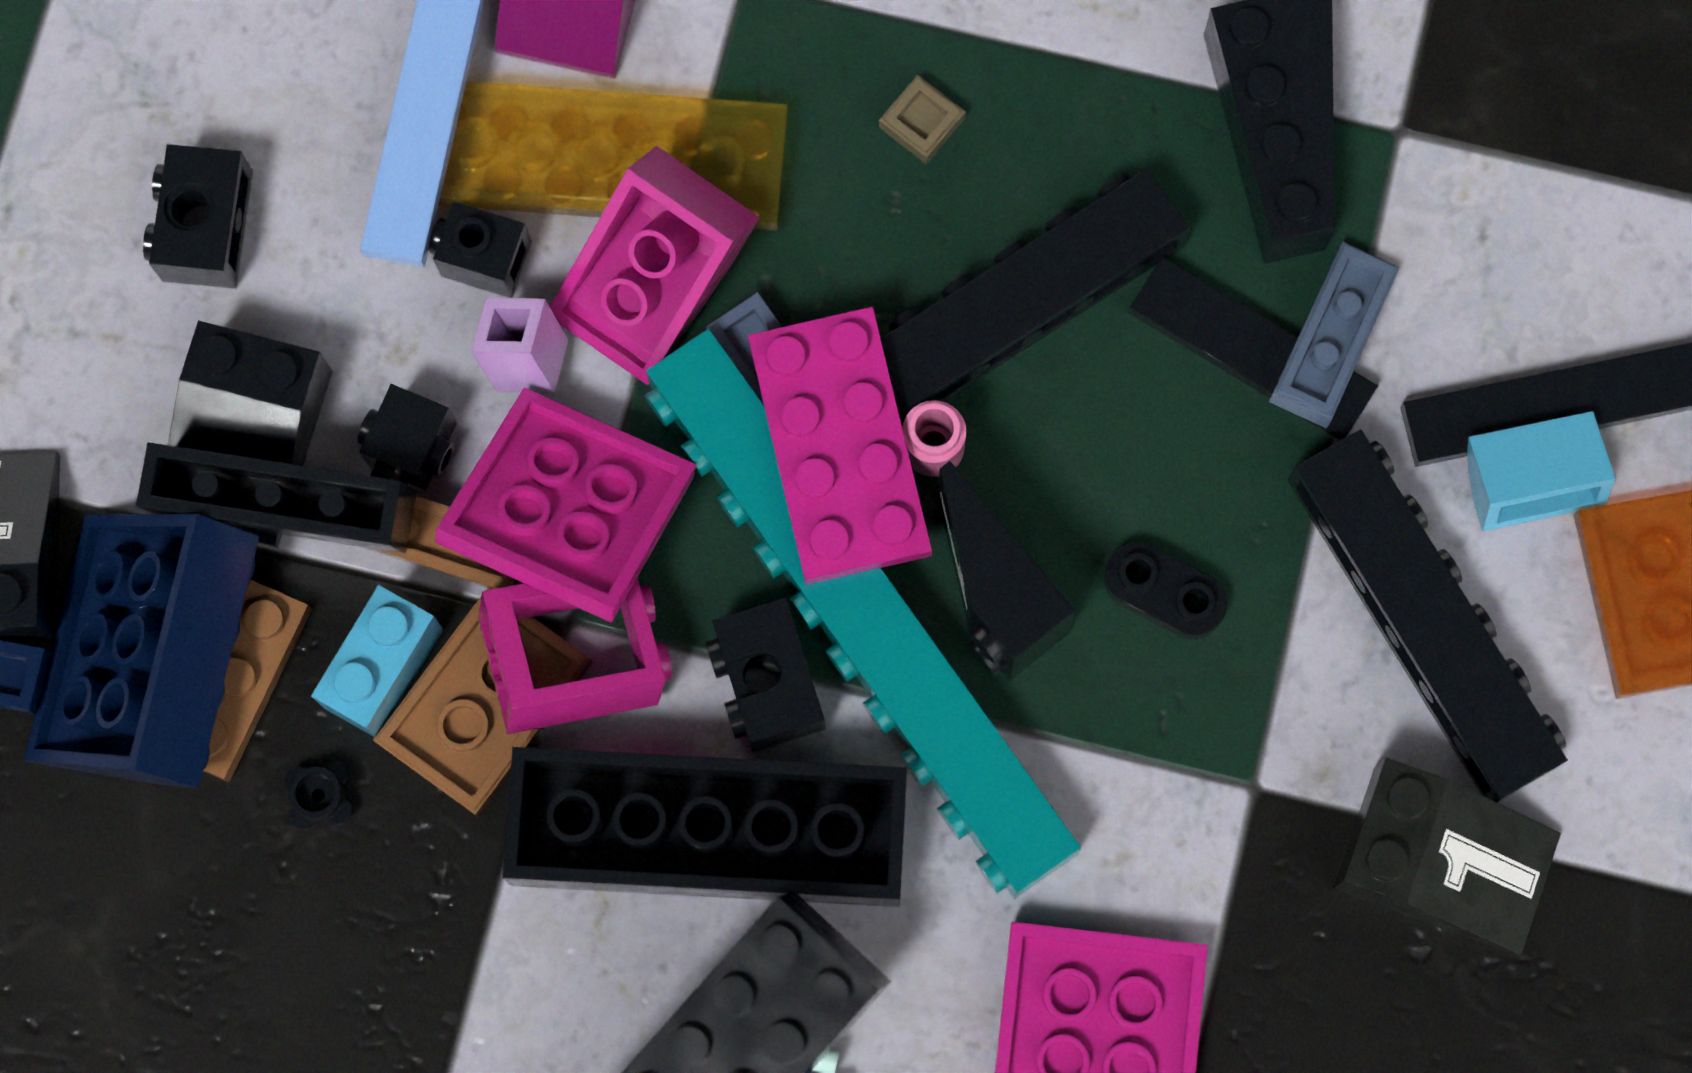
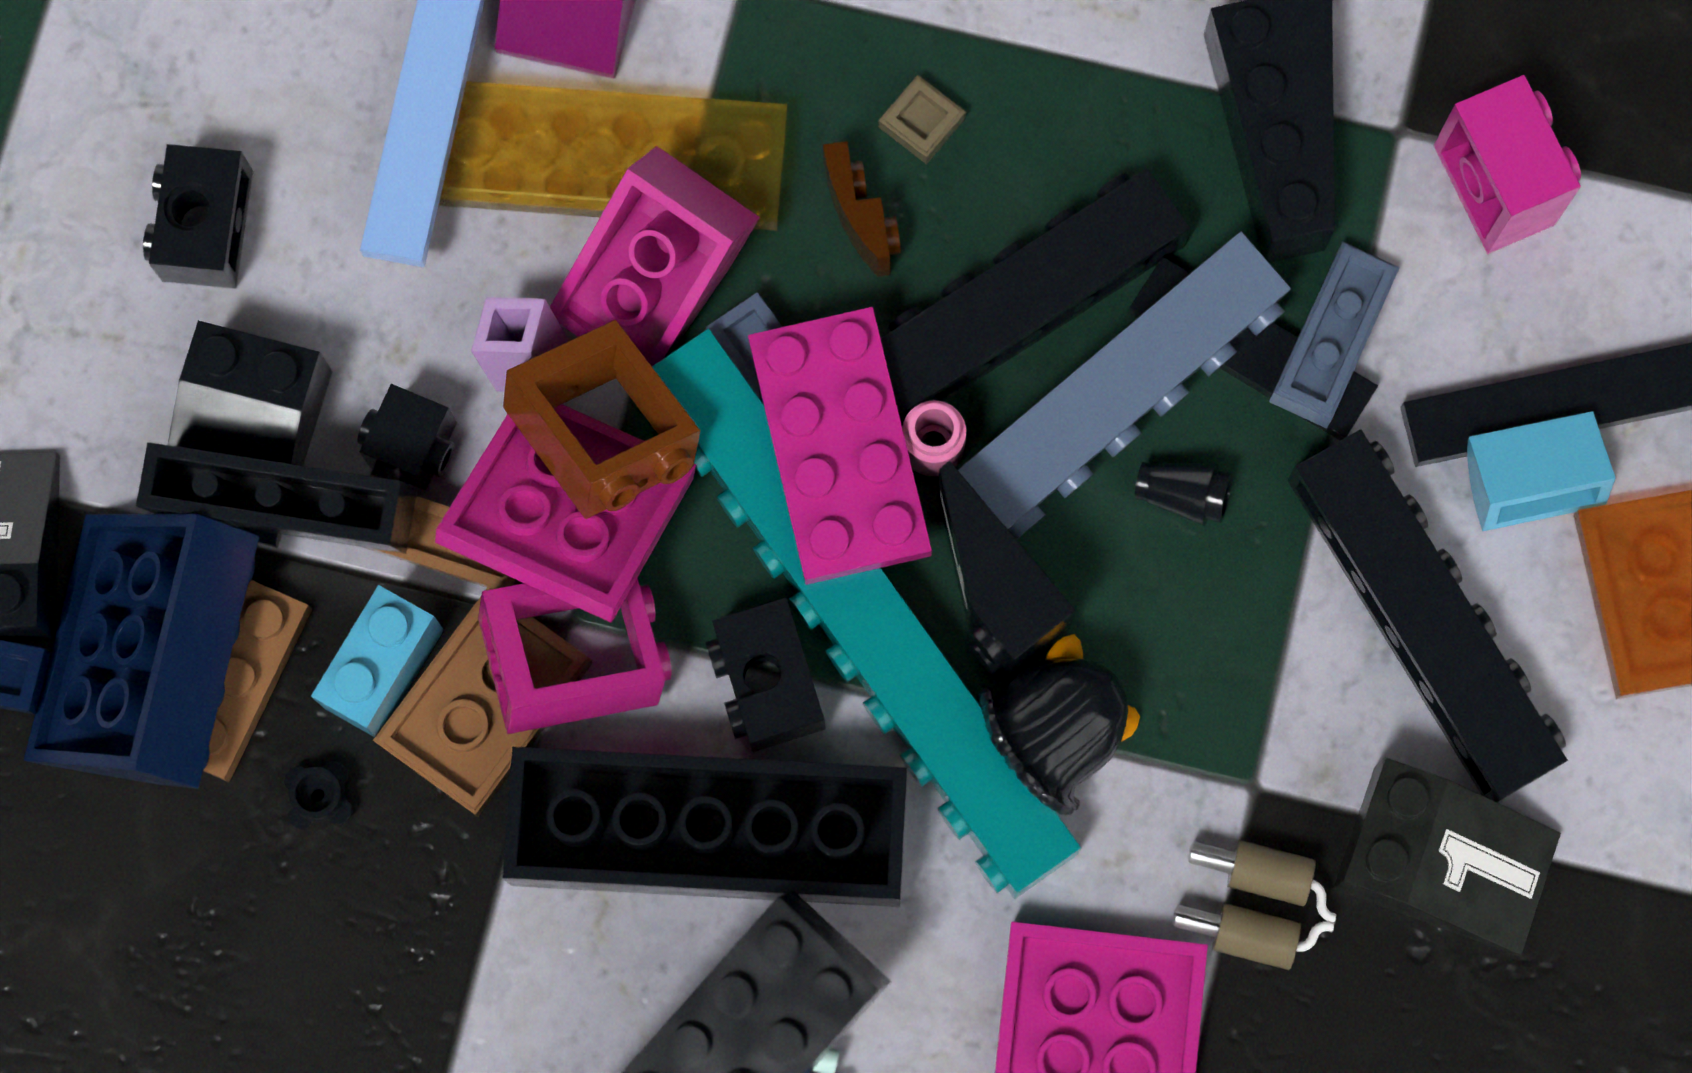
(480, 249): black brick -> none
(577, 368): none -> dark orange window
(863, 219): none -> reddish brown slope
(1059, 723): none -> black hair
(1124, 382): none -> sand blue brick
(1163, 594): black plate -> none
(1186, 489): none -> black cone
(1250, 932): none -> dark tan piece
(1508, 163): none -> dark pink brick

